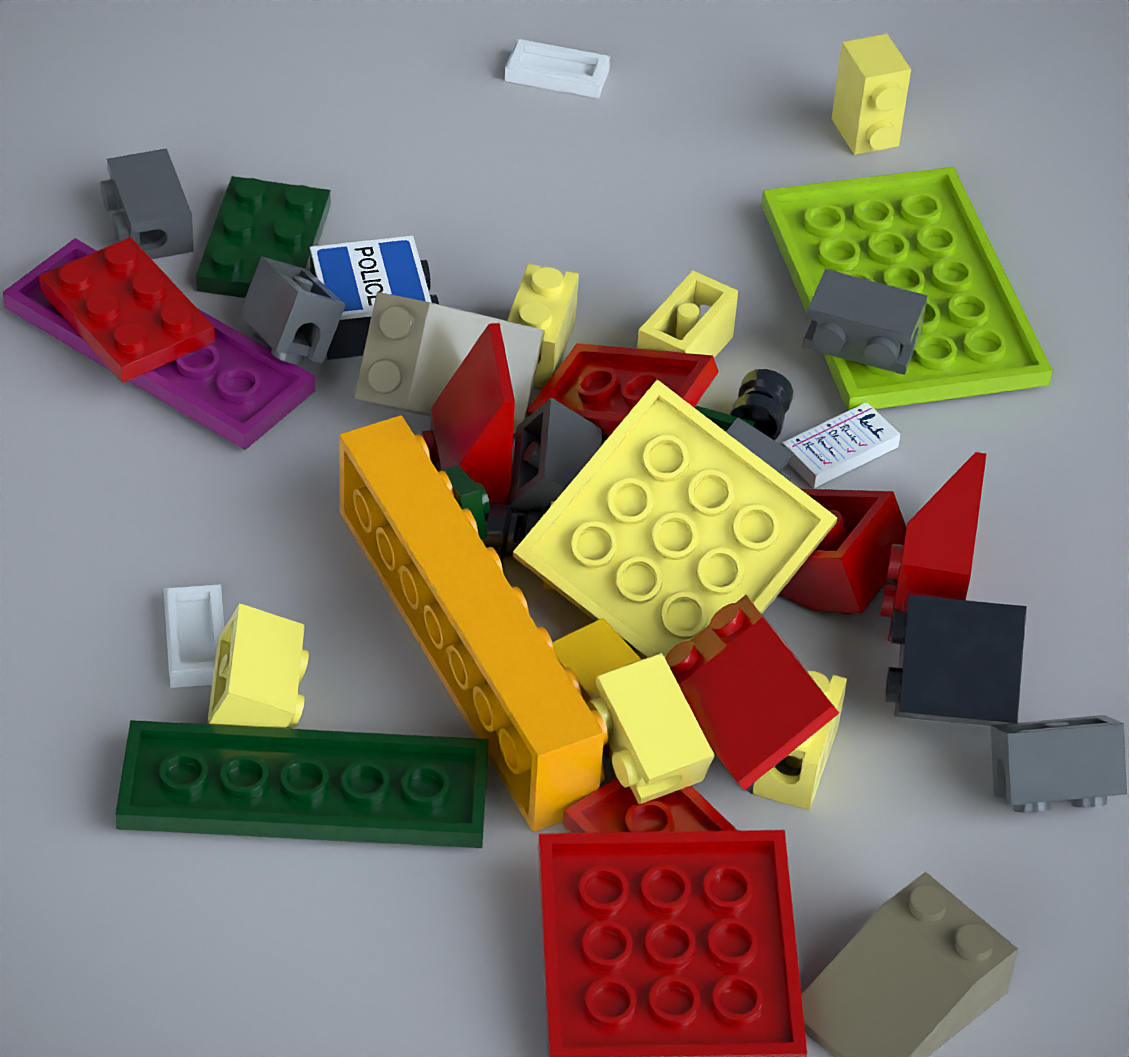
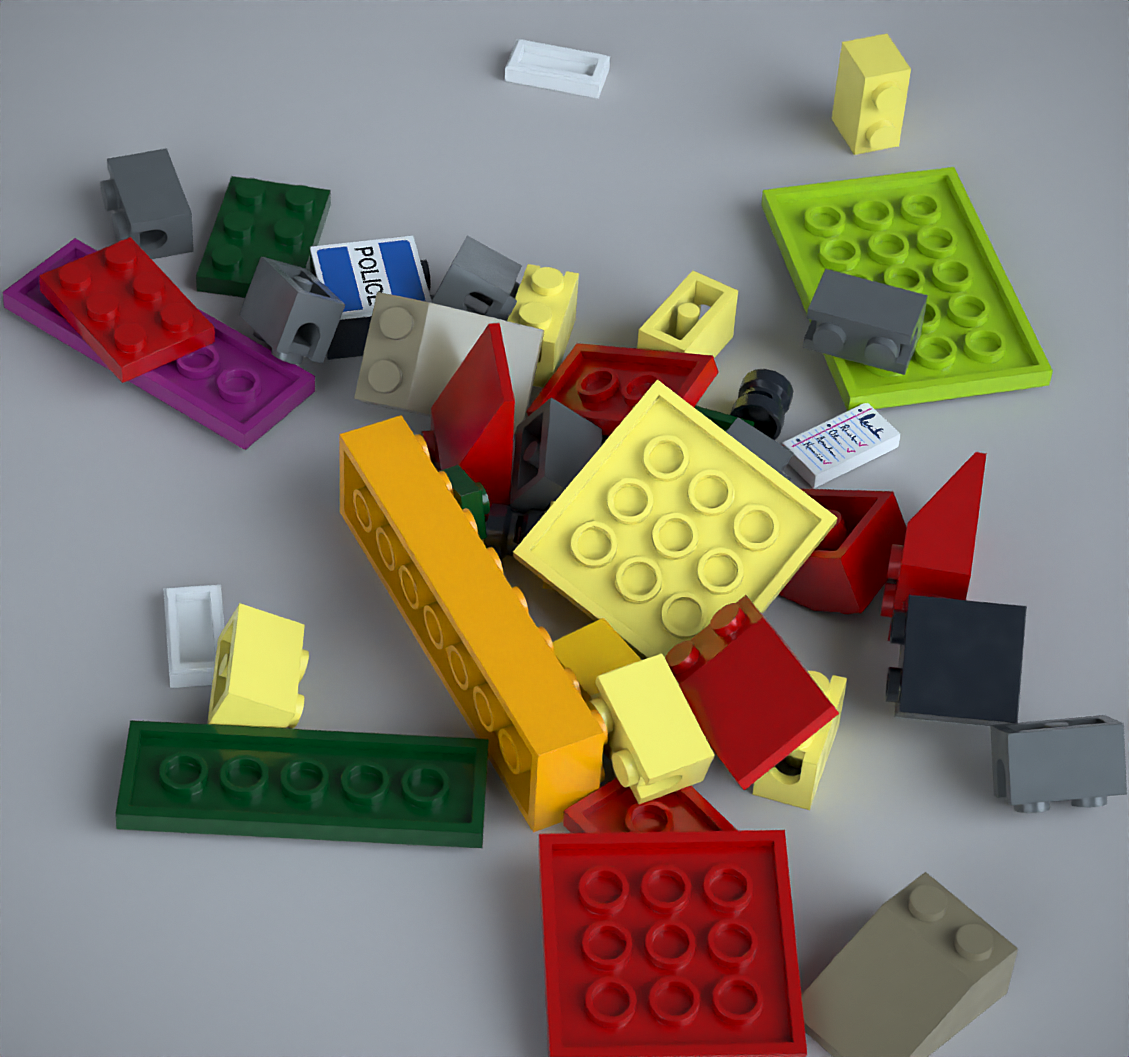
(480, 282): none -> dark grey brick

